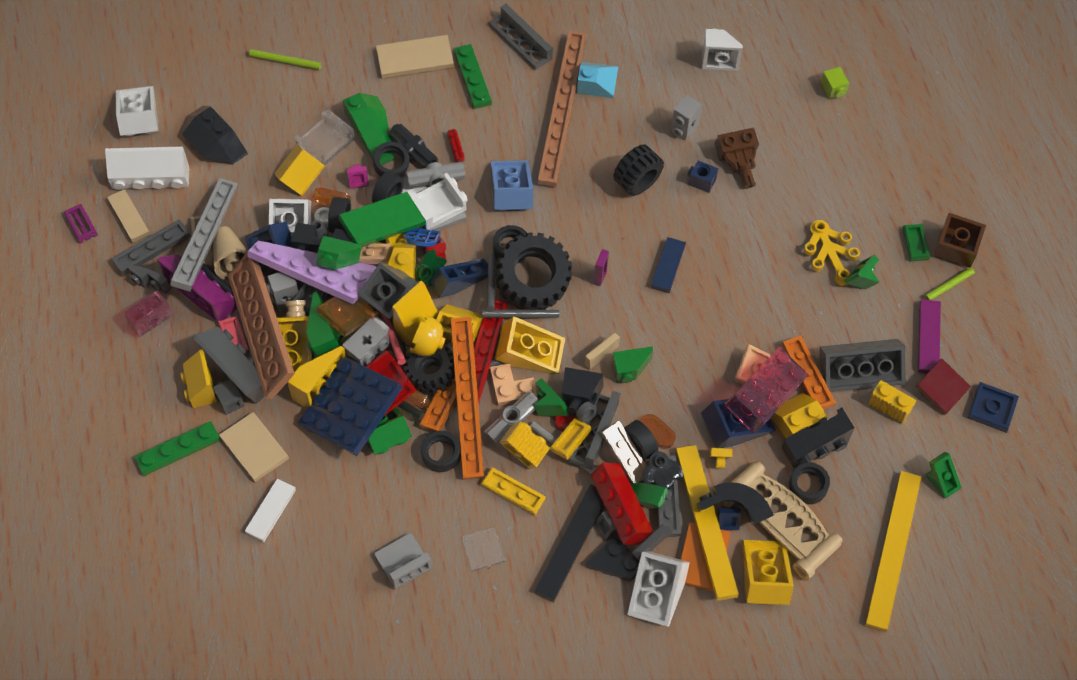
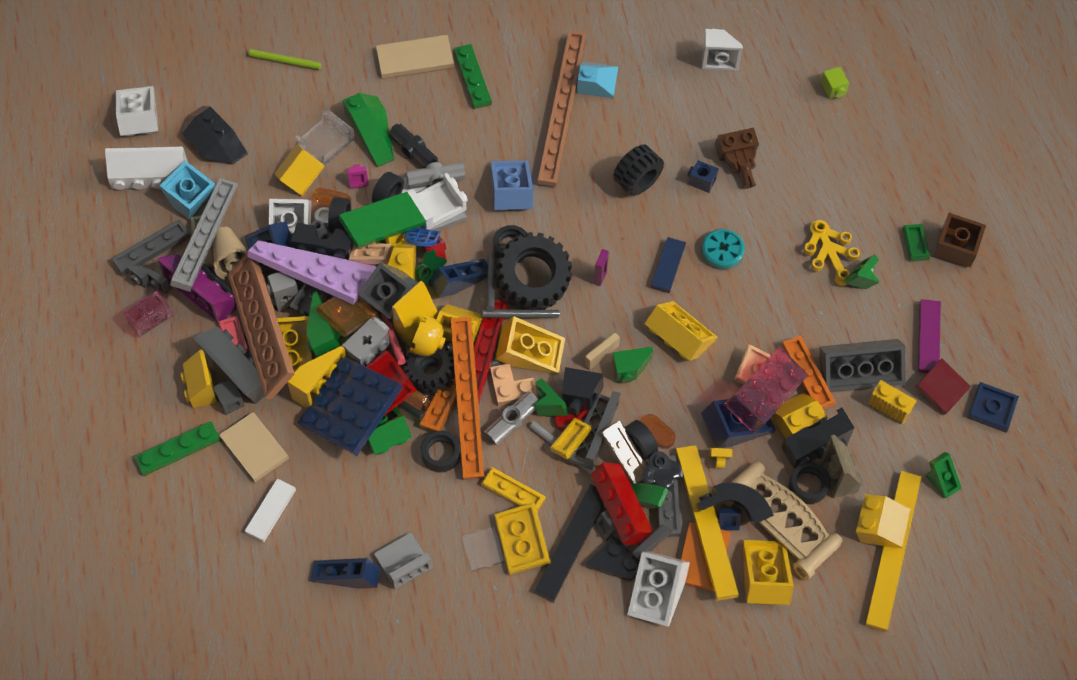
(86, 235): magenta tile -> none
(128, 216): tan tile -> none
(187, 189): none -> medium azure slope
(295, 308): tan wheel -> none
(337, 253): green slope -> none
(346, 572): none -> dark blue slope
(391, 147): black tyre -> none
(456, 145): red axle -> none
(522, 538): none -> yellow tile
(525, 444): yellow brick -> none
(529, 36): dark grey fence -> none
(586, 412): dark grey tile -> none
(680, 330): none -> yellow slope
(686, 117): light grey brick -> none
(726, 239): none -> teal wheel
(840, 468): none -> dark tan slope
(882, 521): none -> yellow slope
(949, 284): lime bar -> none

